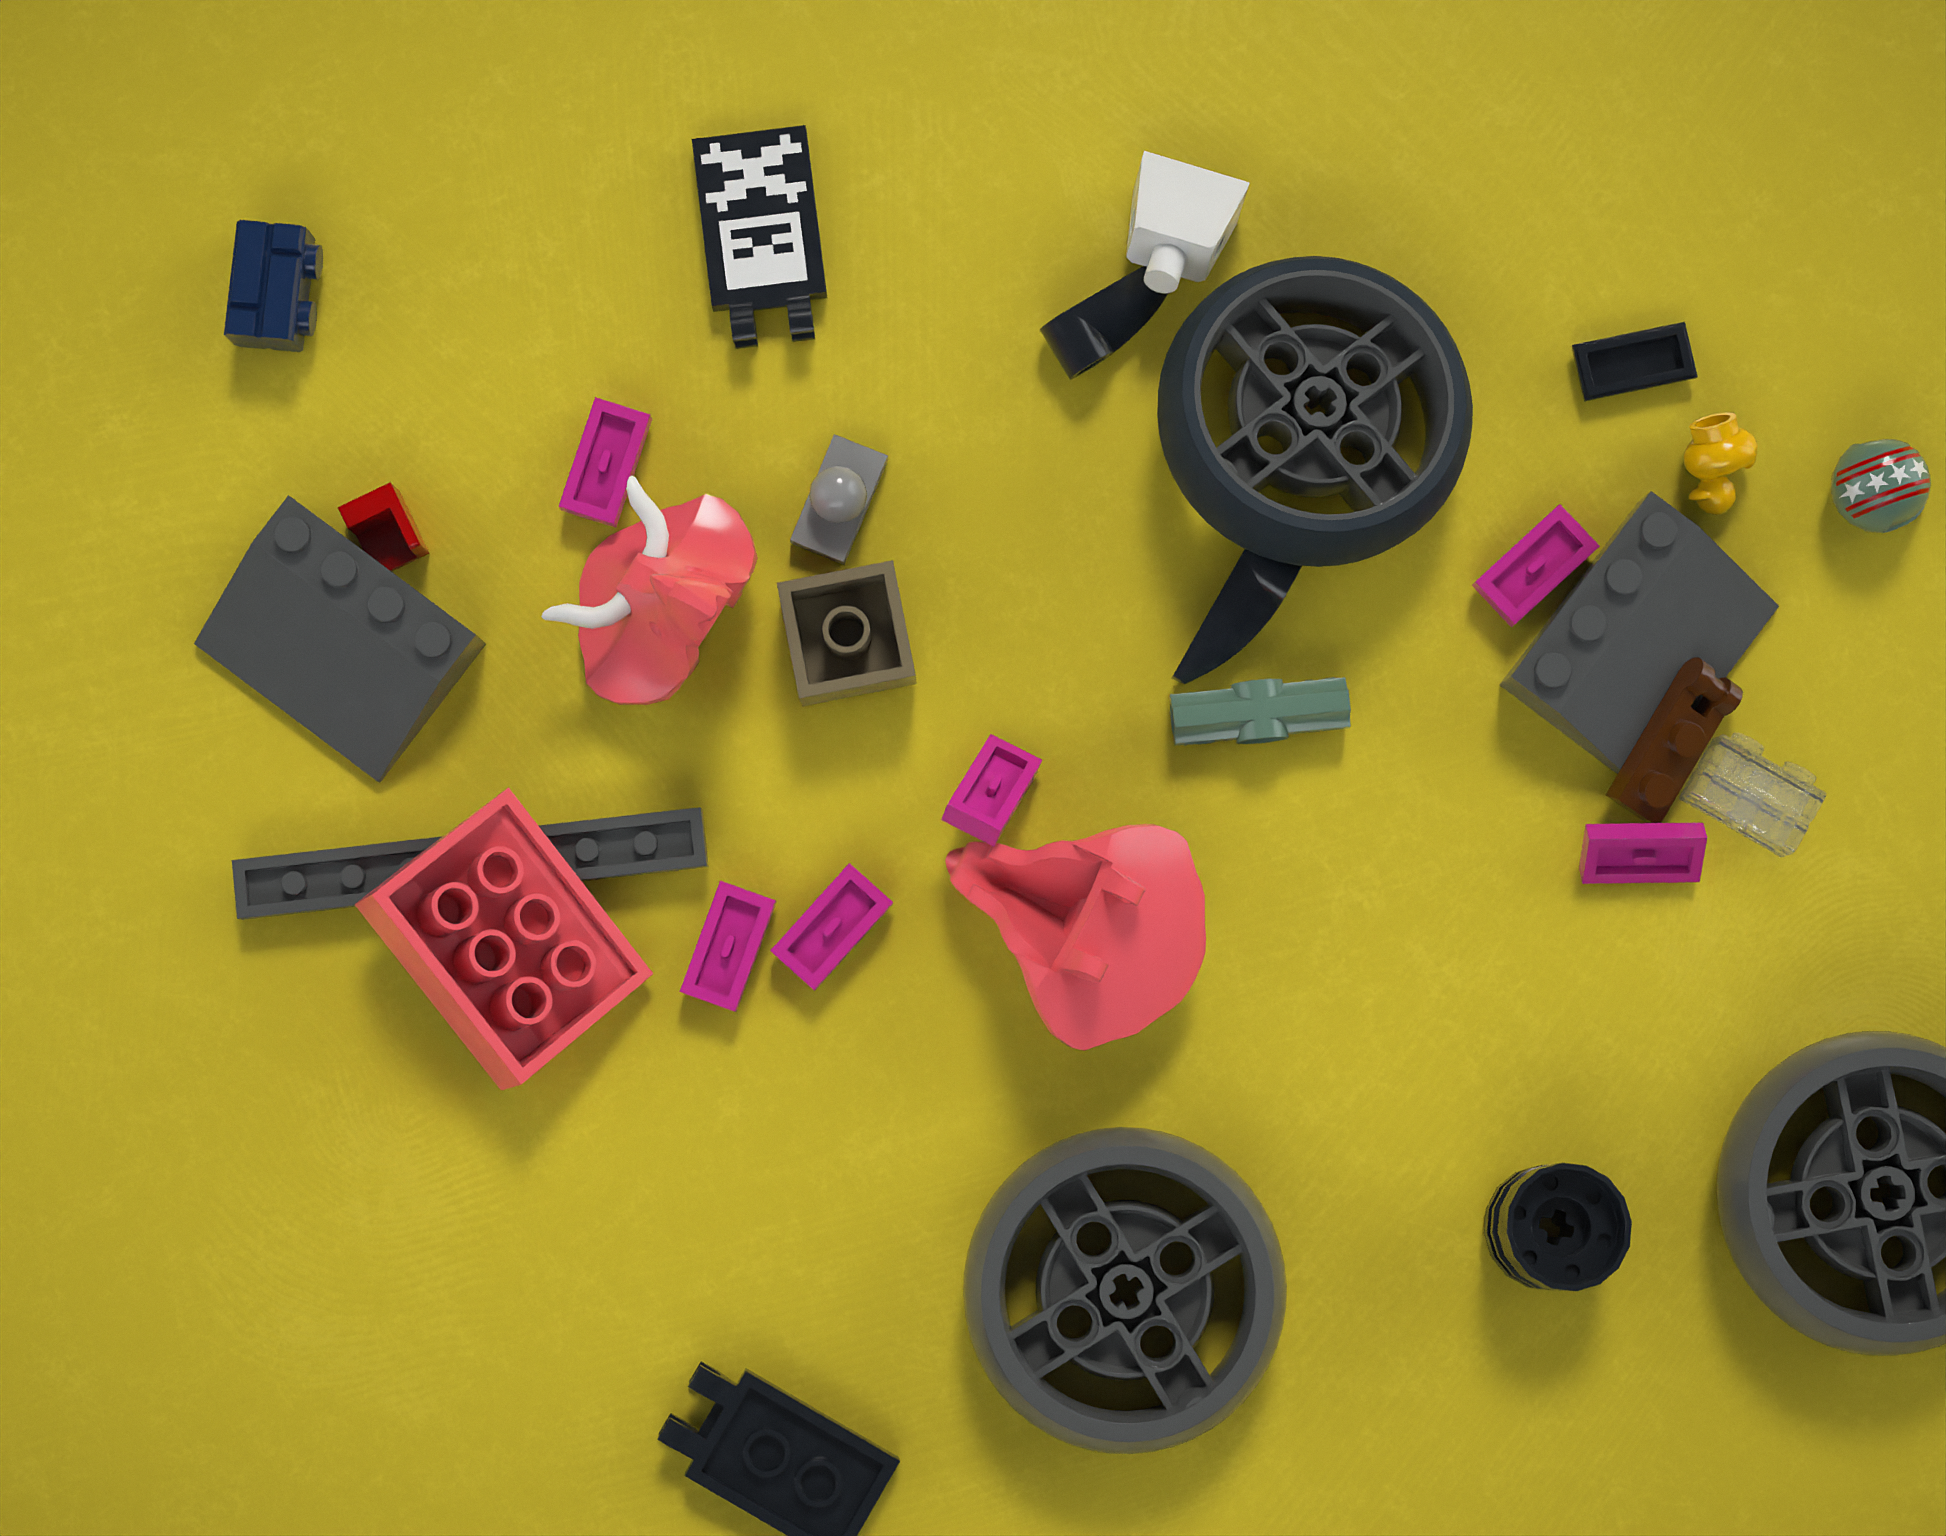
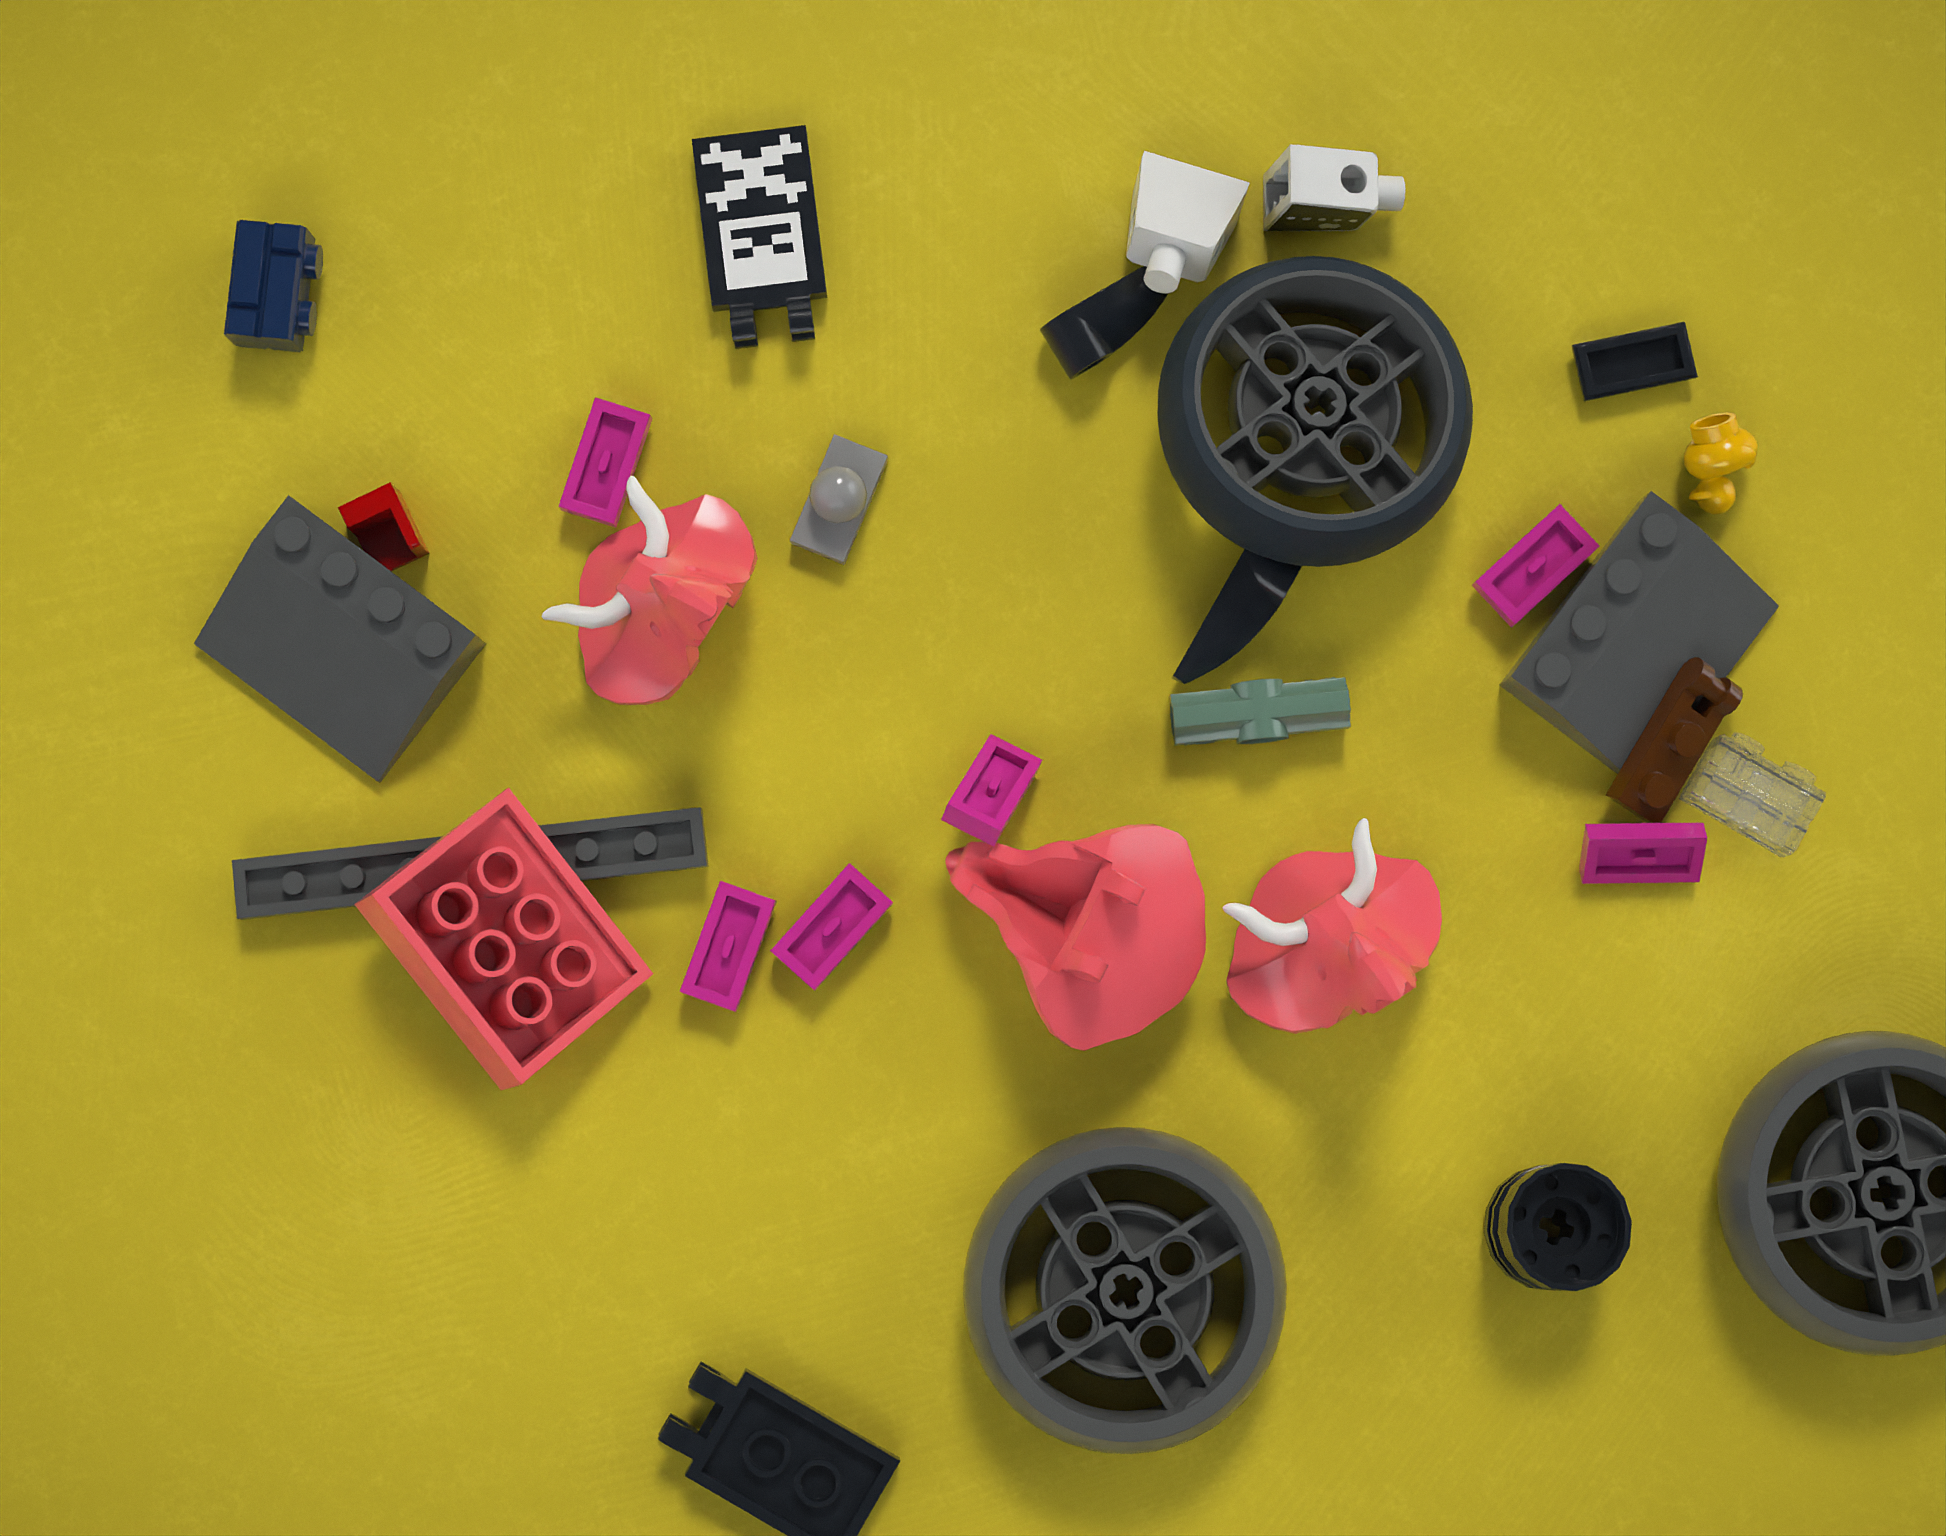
(846, 633): dark tan brick -> none
(1326, 190): none -> white torso
(1332, 936): none -> coral animal
(1880, 485): sand green helmet -> none

